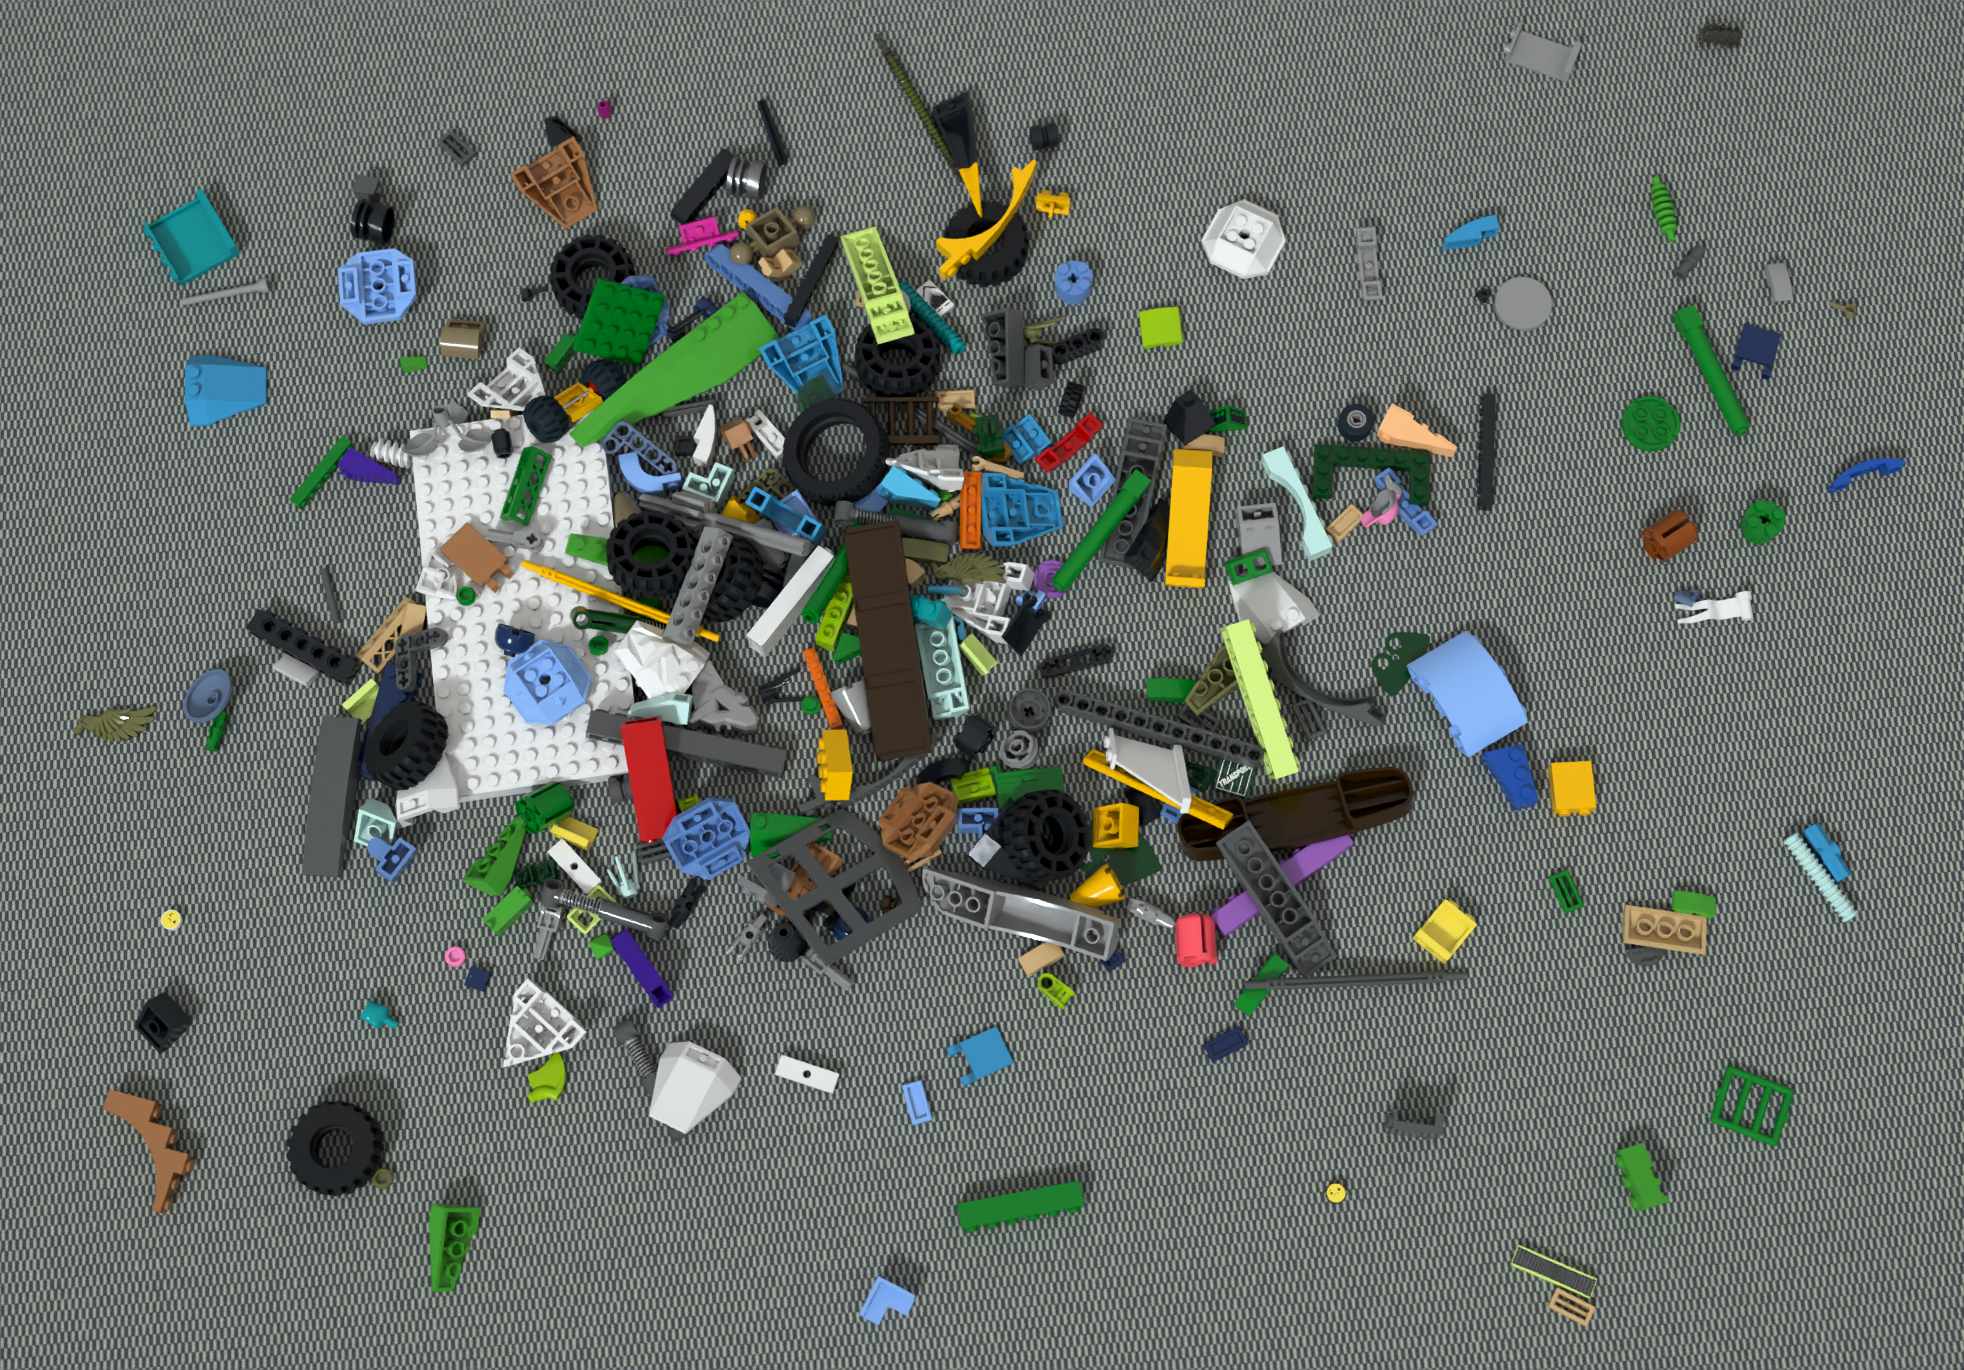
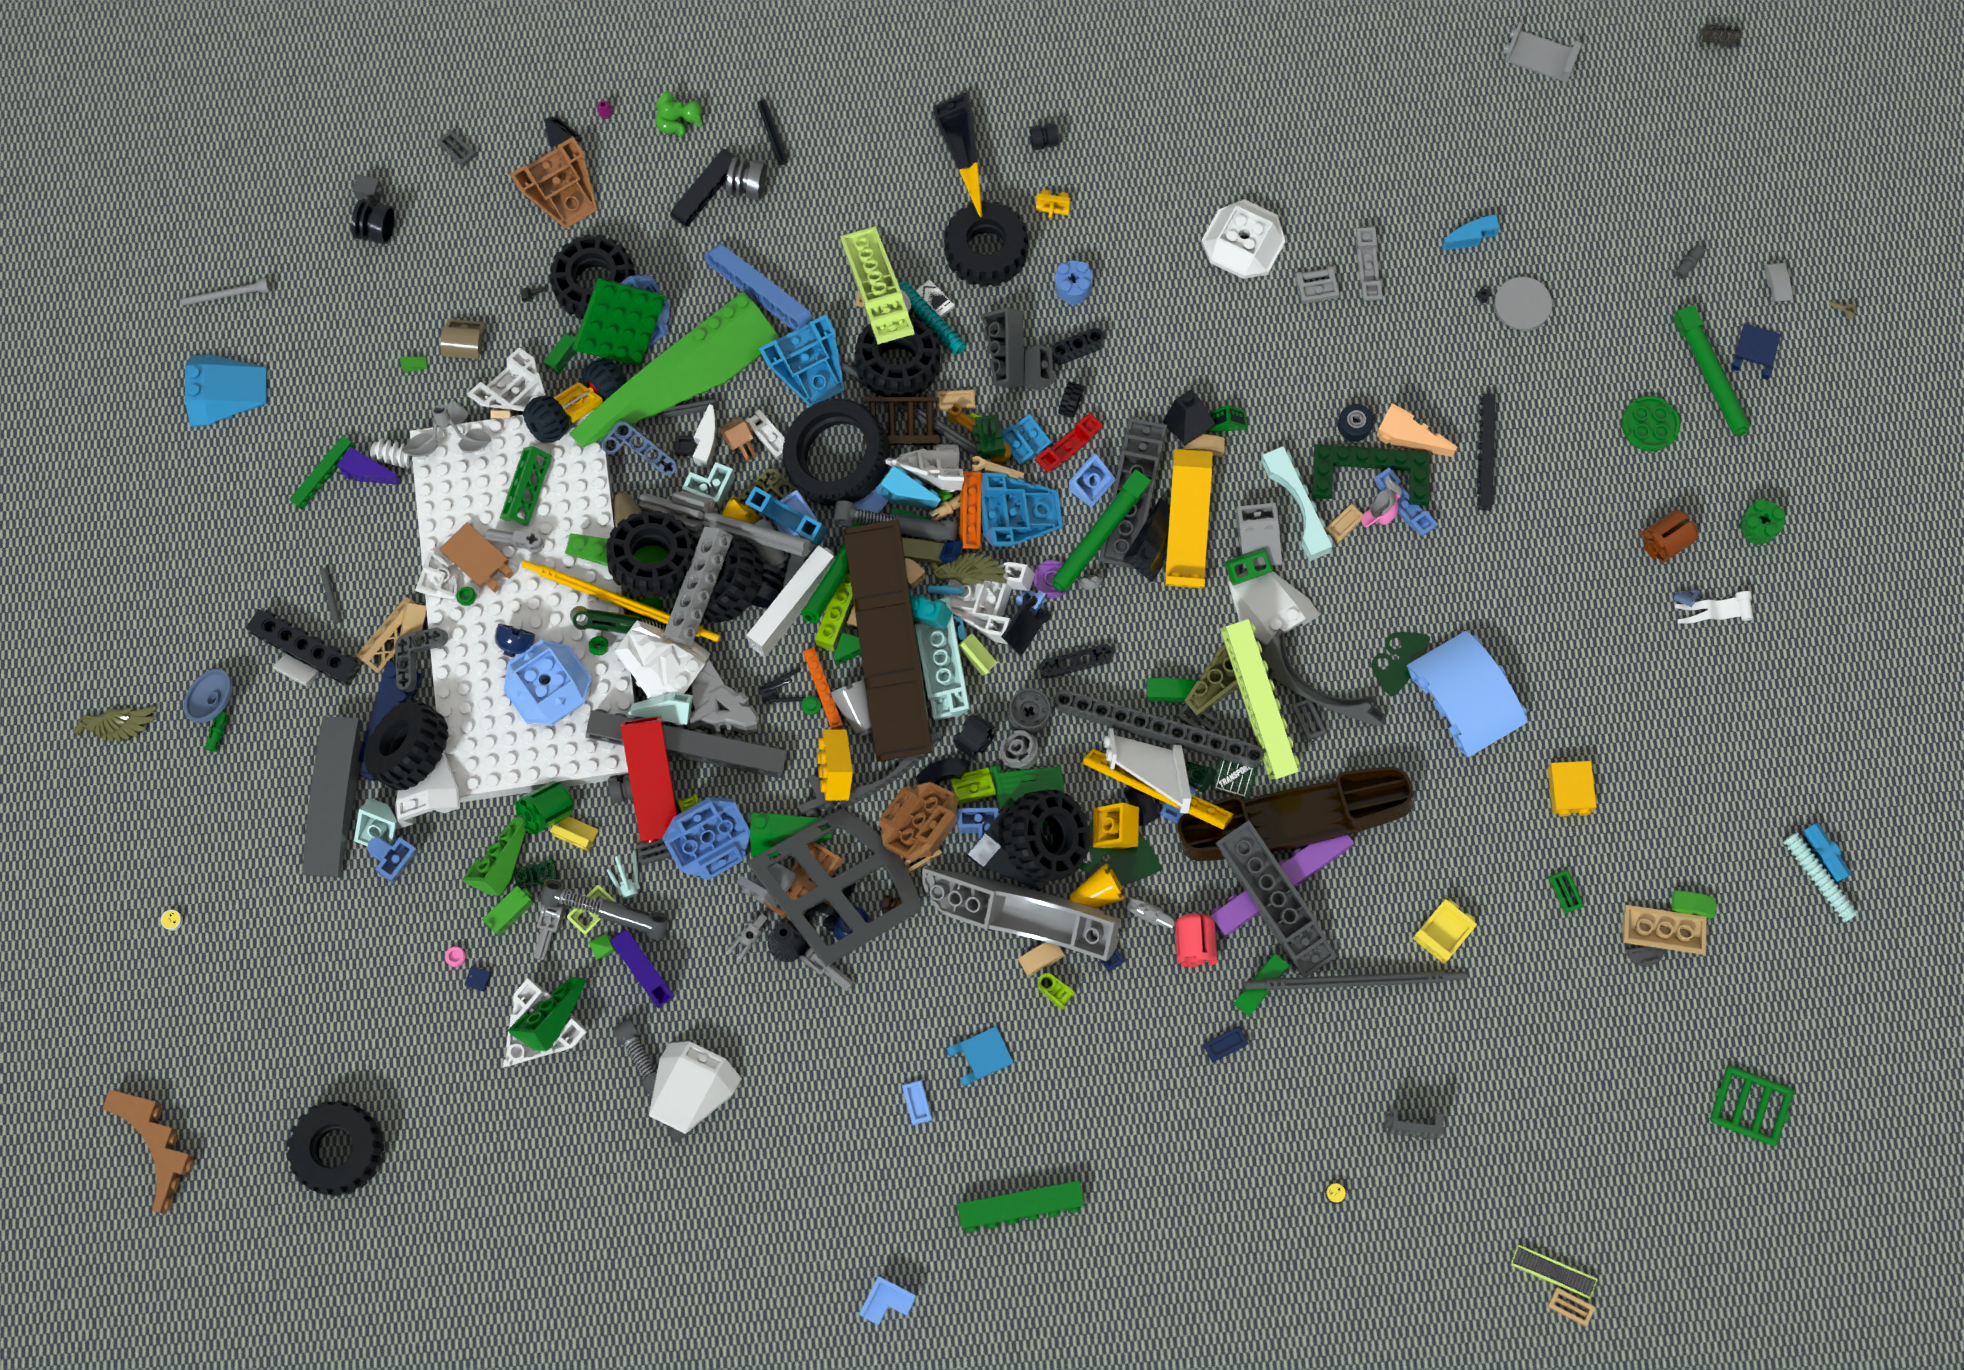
(162, 1022): black slope -> none
(191, 240): teal panel -> none
(362, 702): yellowish green panel -> none
(366, 273): light blue piece -> none
(377, 1015): teal piece -> none
(383, 1178): olive tile -> none
(450, 1234): bright green wedge -> none
(502, 443): black brick -> none
(546, 1022): none -> green wedge
(548, 1080): lime arm -> none
(567, 858): white tile -> none
(646, 483): light blue arch -> none
(670, 111): none -> bright green animal
(676, 332): black plant -> none
(685, 904): black hinge -> none
(700, 233): dark pink bracket -> none
(706, 305): dark blue cone -> none
(745, 217): yellow wheel -> none
(772, 234): dark tan brick -> none
(780, 266): tan brick -> none
(795, 1070): white tile -> none
(811, 280): black piece -> none
(813, 393): clear green tile -> none
(887, 53): clear smoke hose -> none
(951, 551): none -> dark blue tile
(960, 250): yellow slope -> none
(1032, 330): olive plant -> none
(1090, 581): none -> light grey plate
(1161, 327): lime slope -> none
(1317, 290): none -> light grey plate
(1513, 775): blue wedge -> none
(1639, 1178): bright green wedge -> none
(1663, 209): bright green piece -> none
(1885, 465): blue slope -> none

